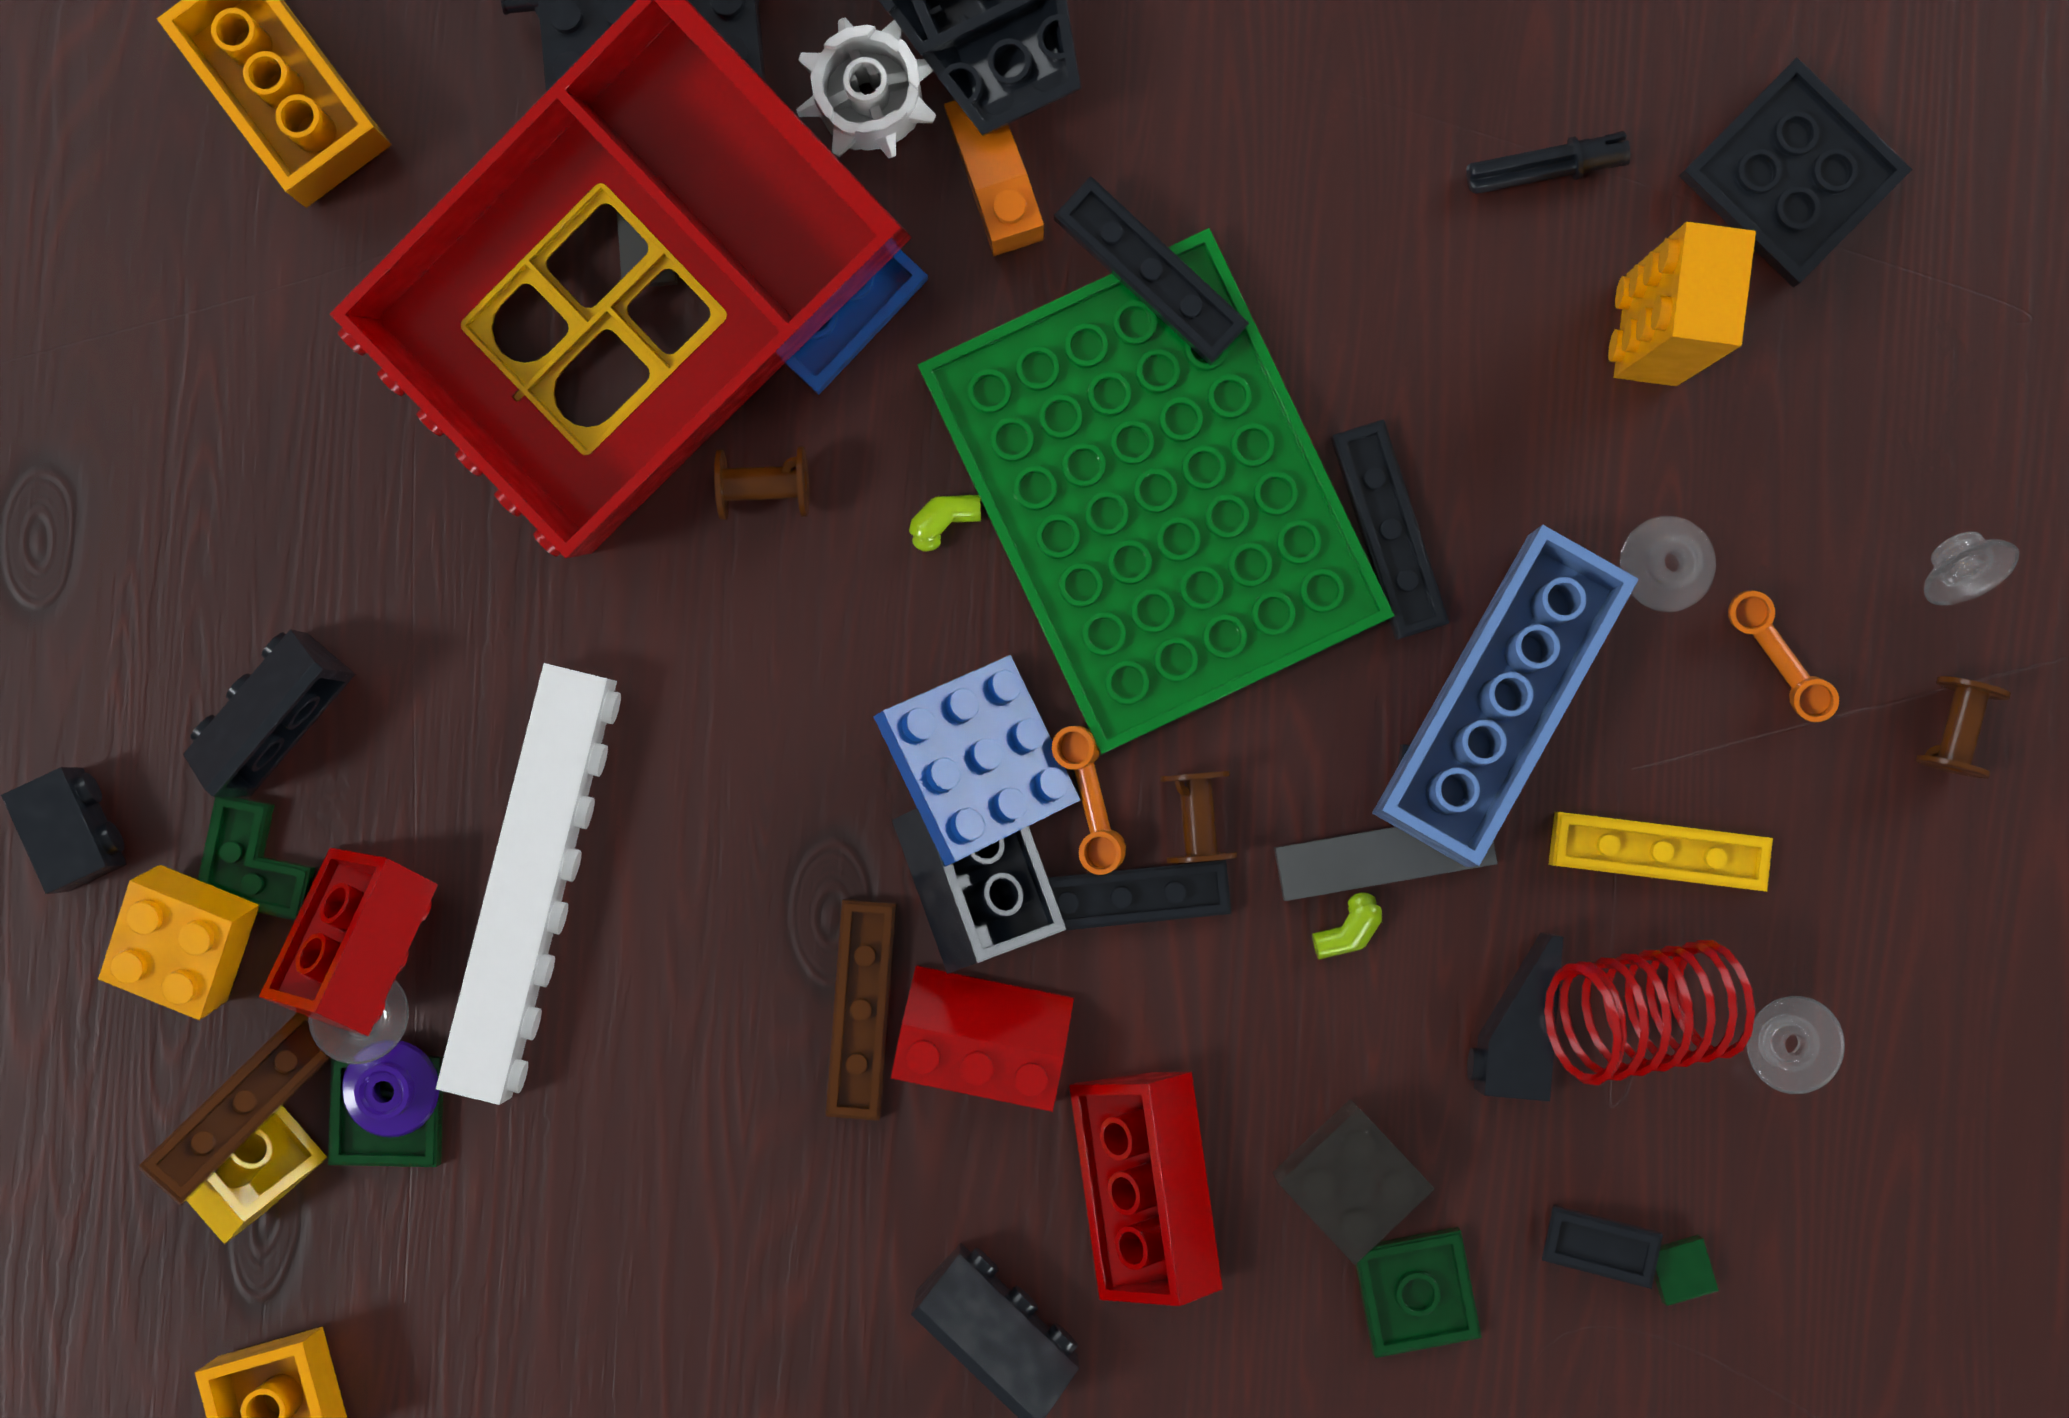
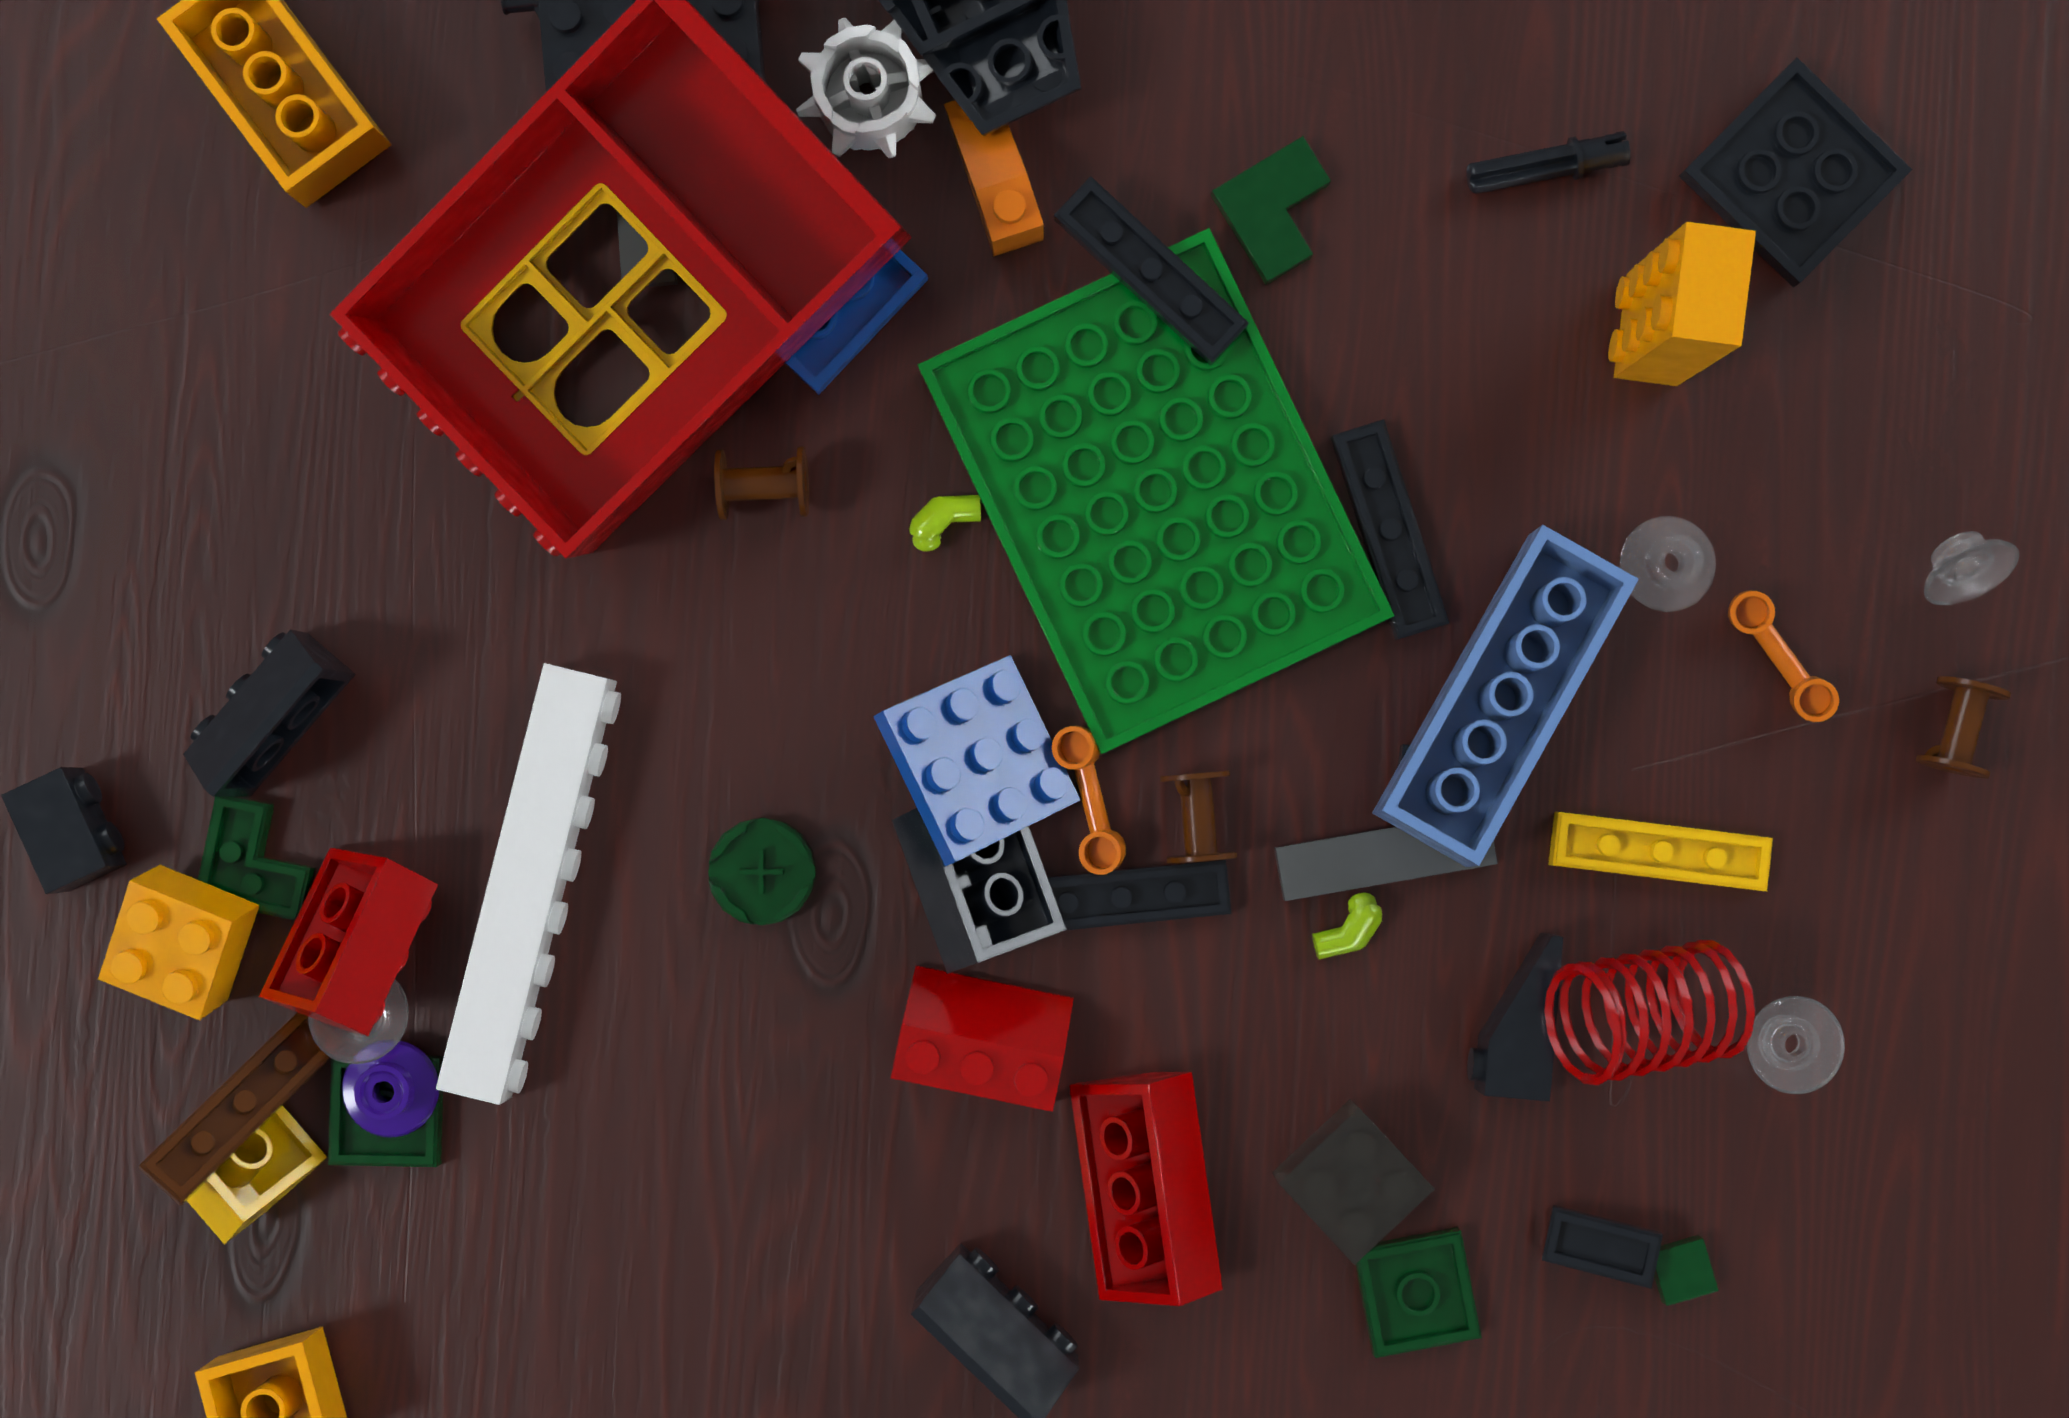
(761, 871): none -> dark green tile
(861, 1009): reddish brown tile -> none
(1258, 205): none -> dark green tile

